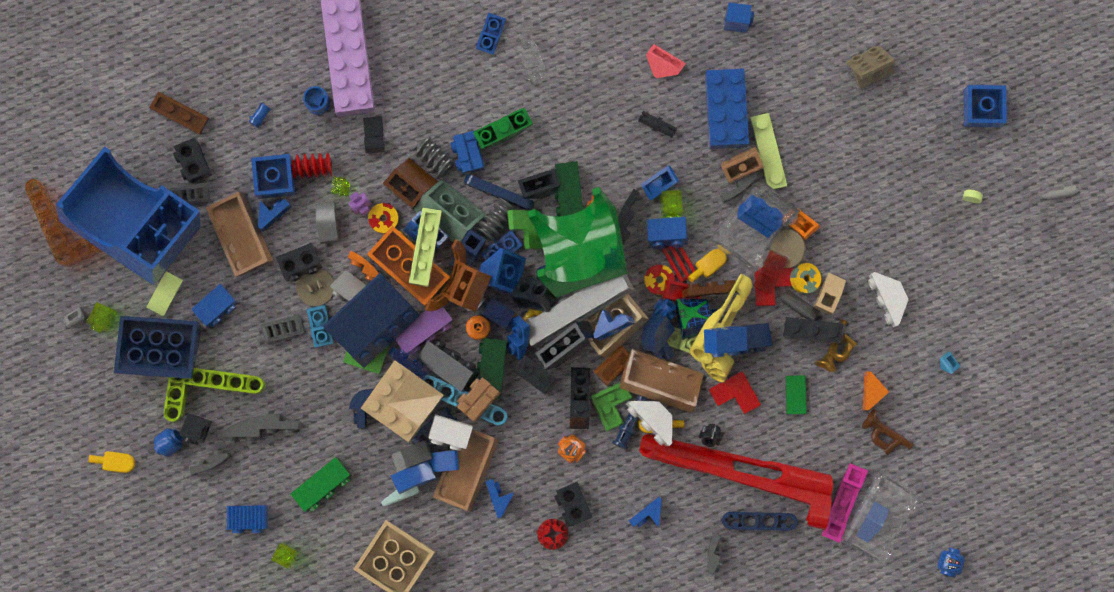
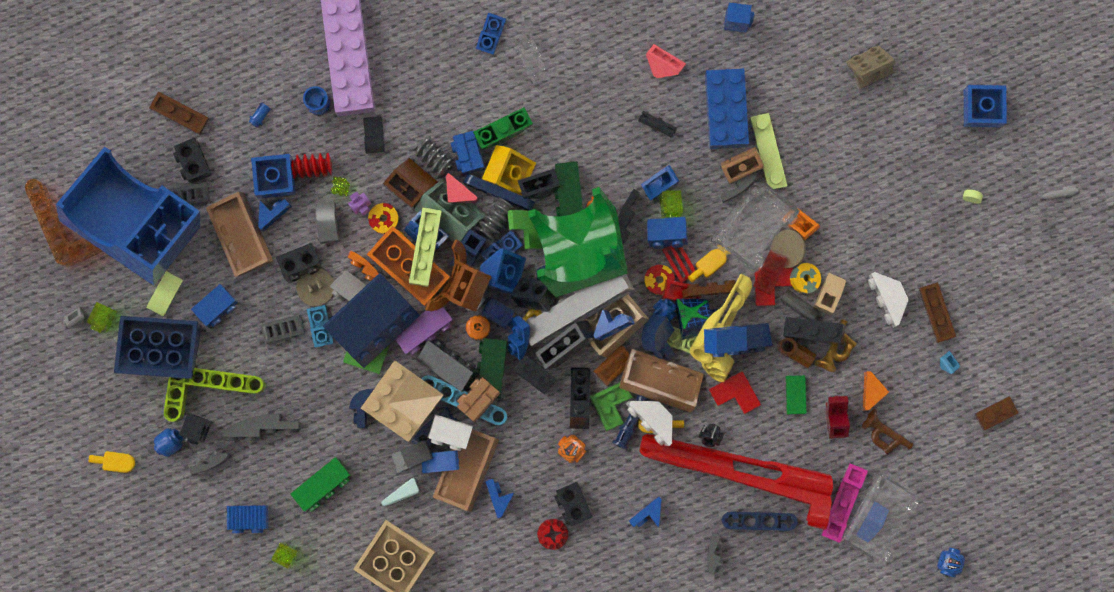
(402, 358): clear blue plate -> none
(413, 476): blue slope -> none
(457, 192): none -> coral slope
(508, 167): none -> yellow slope
(760, 216): blue brick -> none
(797, 353): none -> reddish brown piece
(837, 417): none -> dark red brick
(937, 312): none -> reddish brown plate
(996, 413): none -> reddish brown plate

